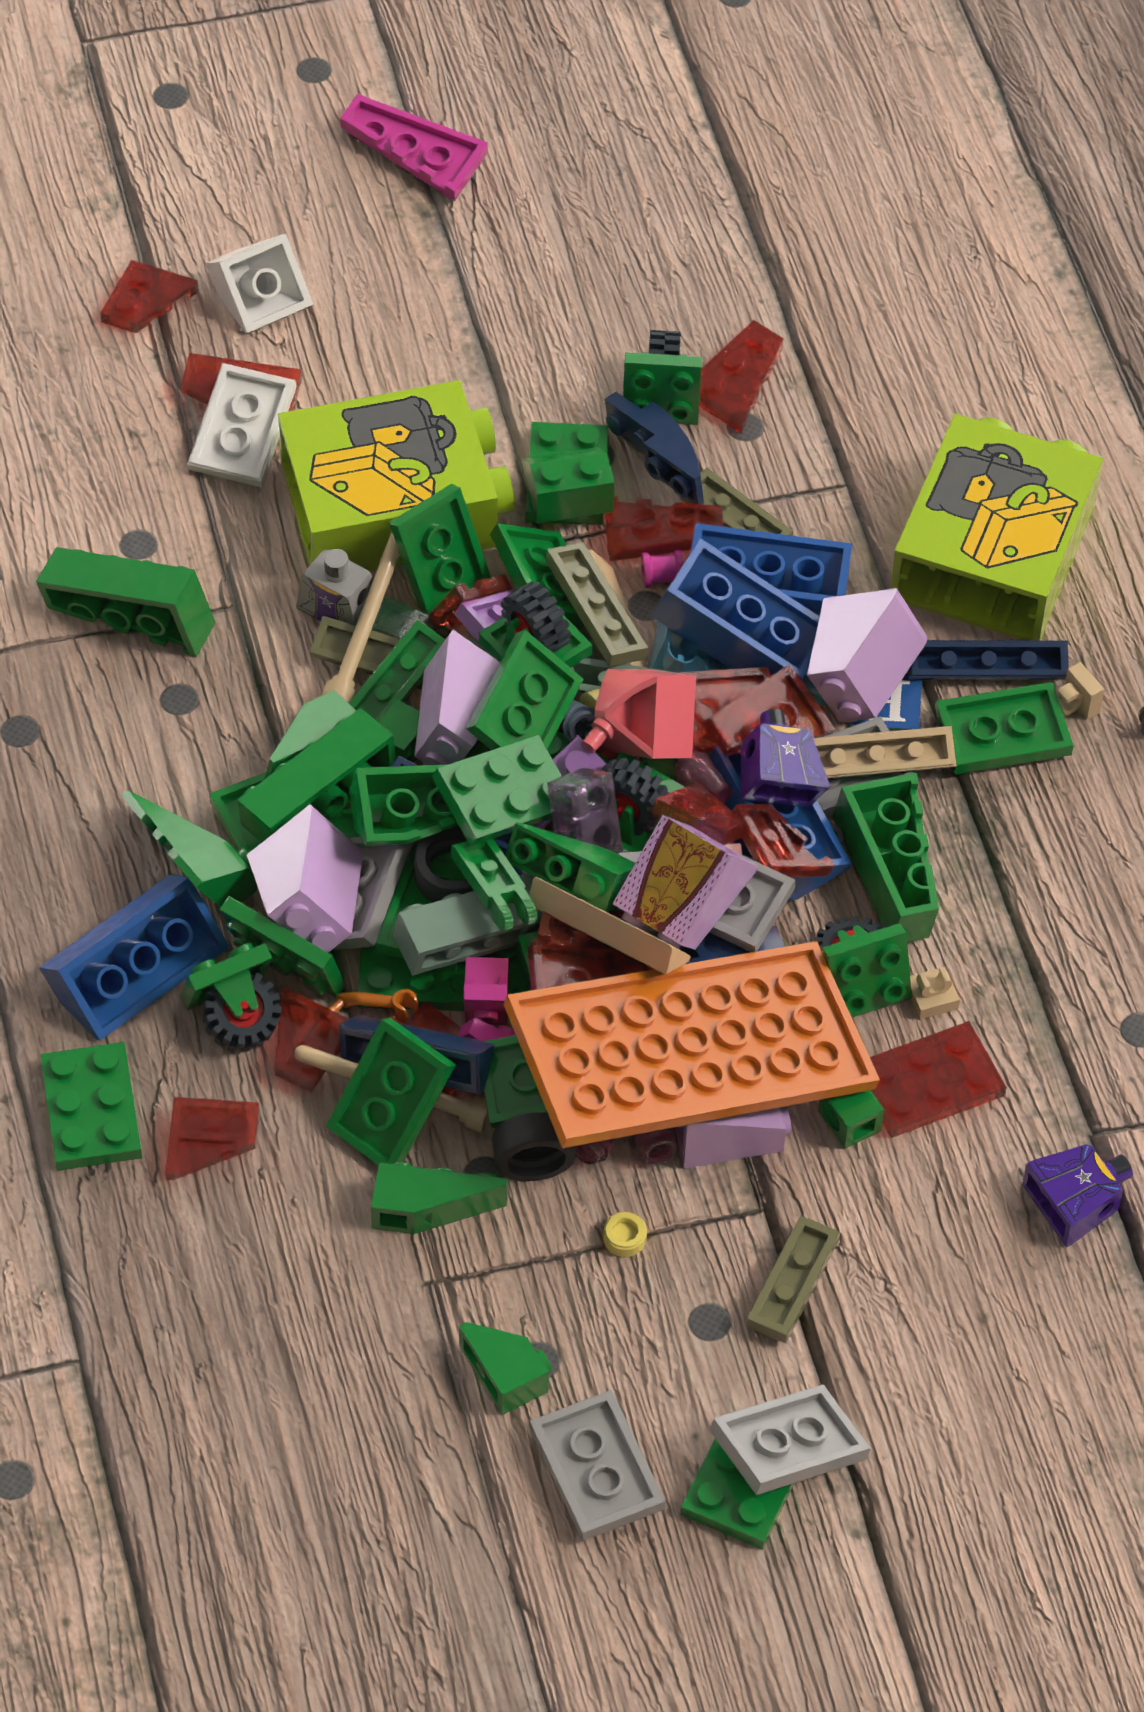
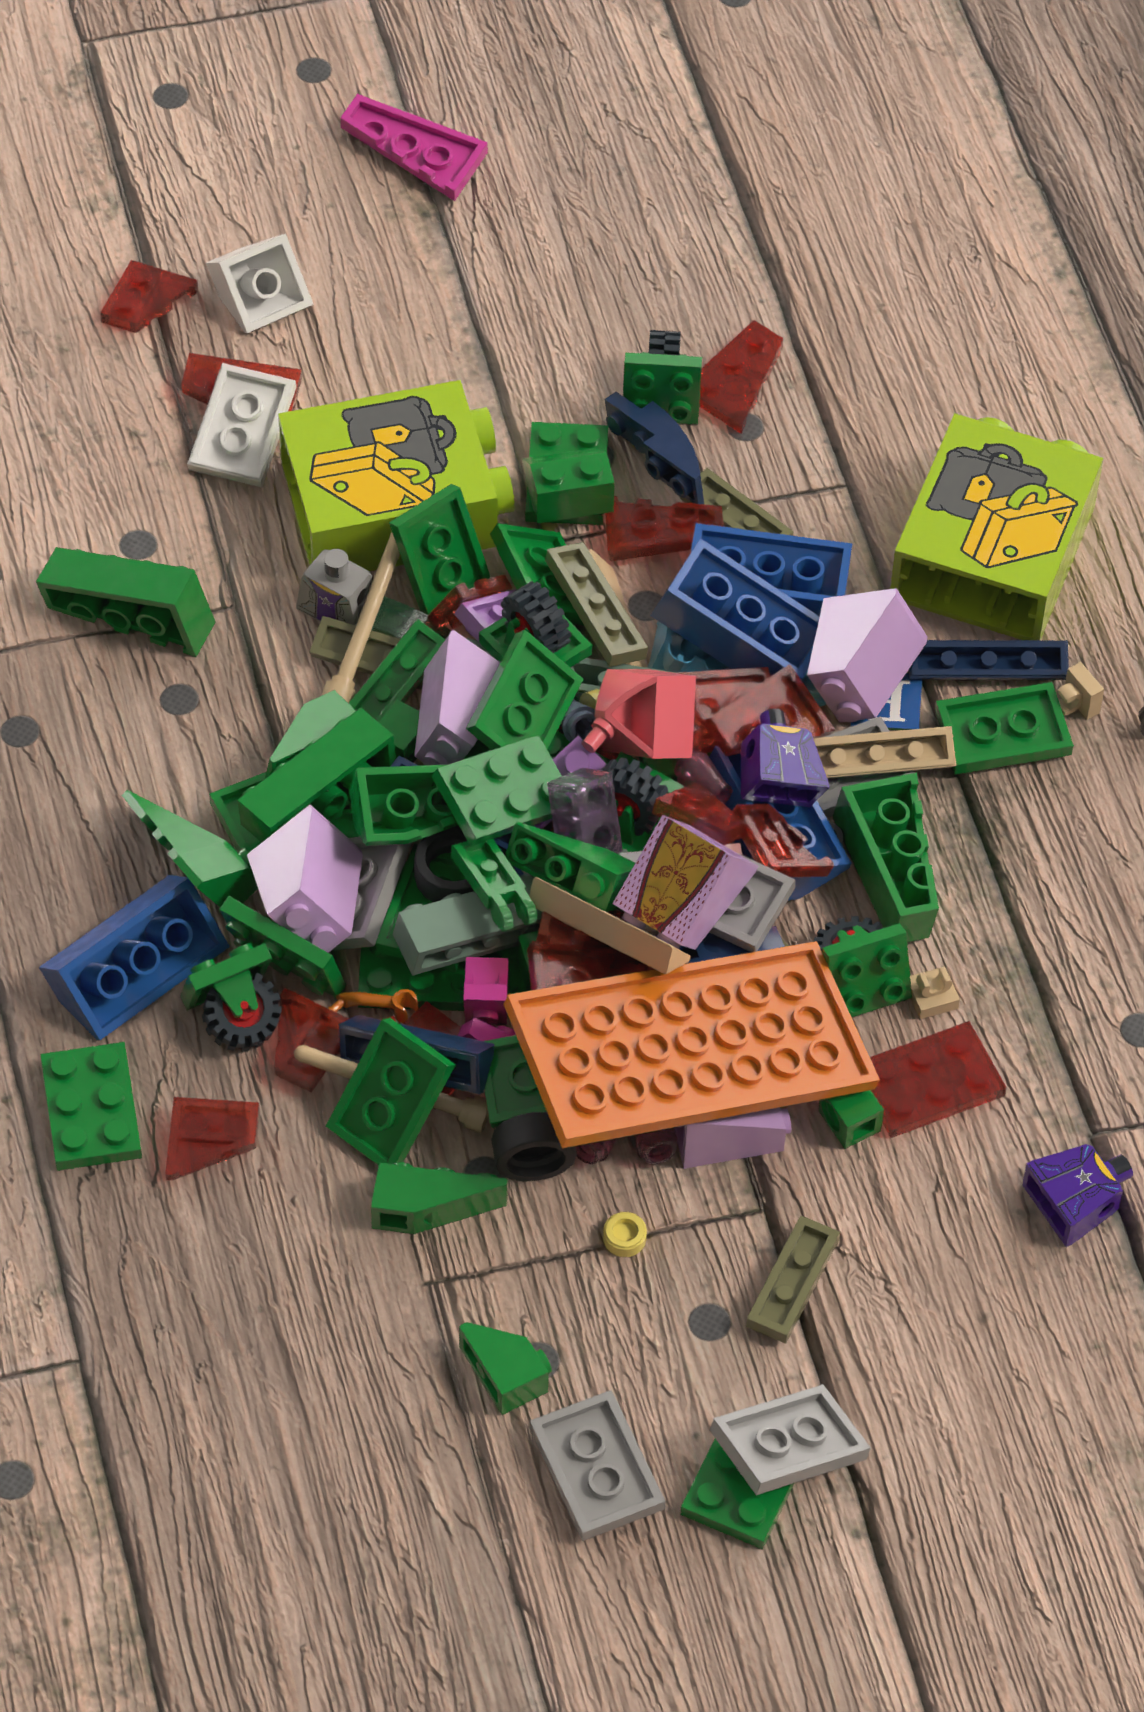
(660, 567): dark pink bush -> none

